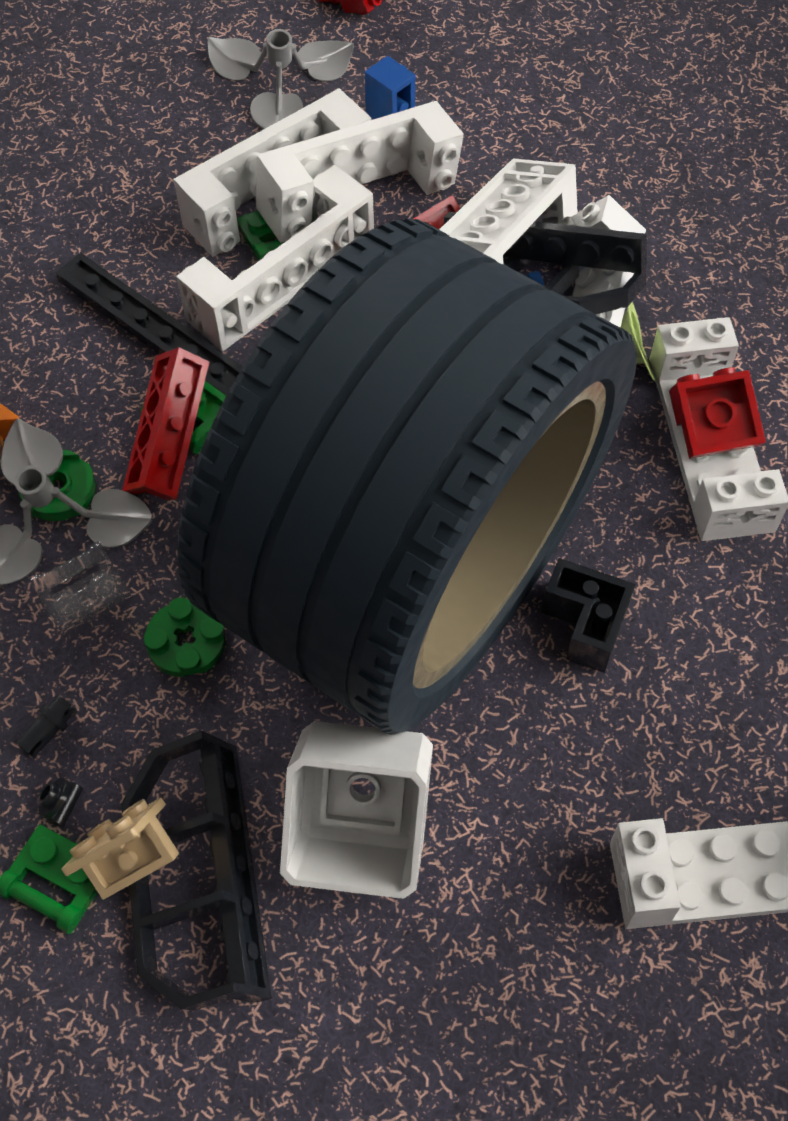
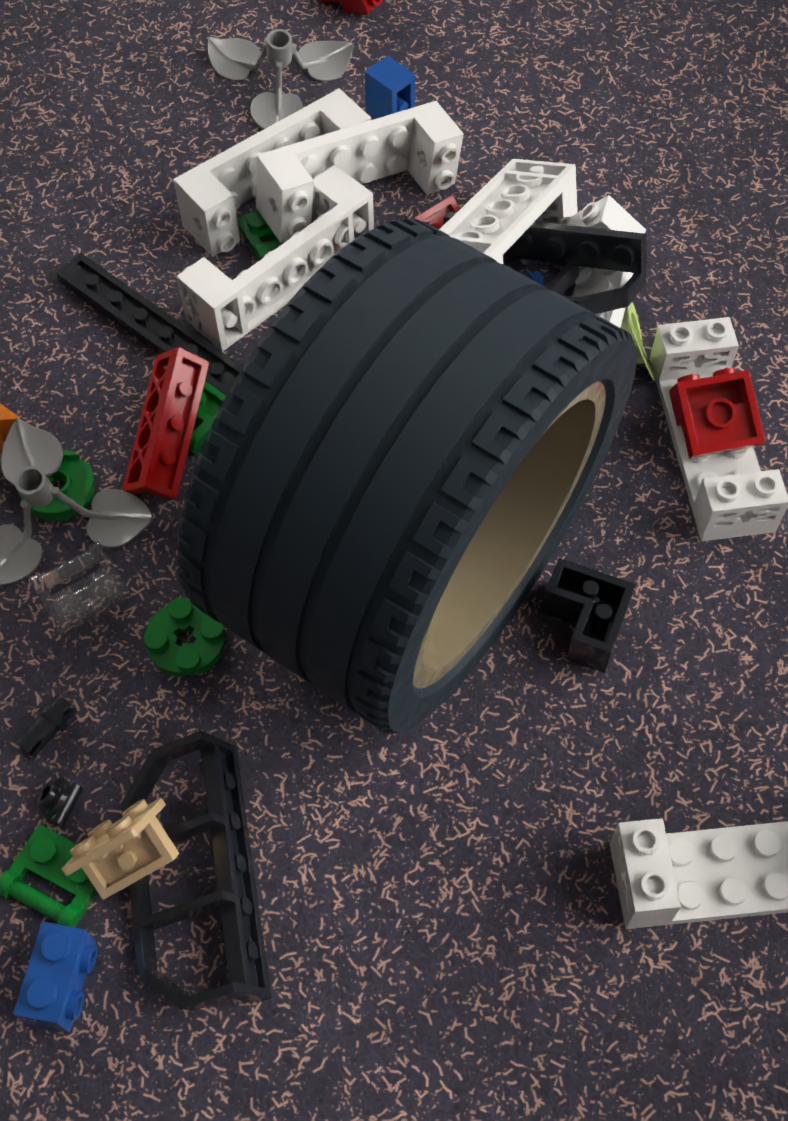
(55, 977): none -> blue brick
(350, 838): white plate -> none

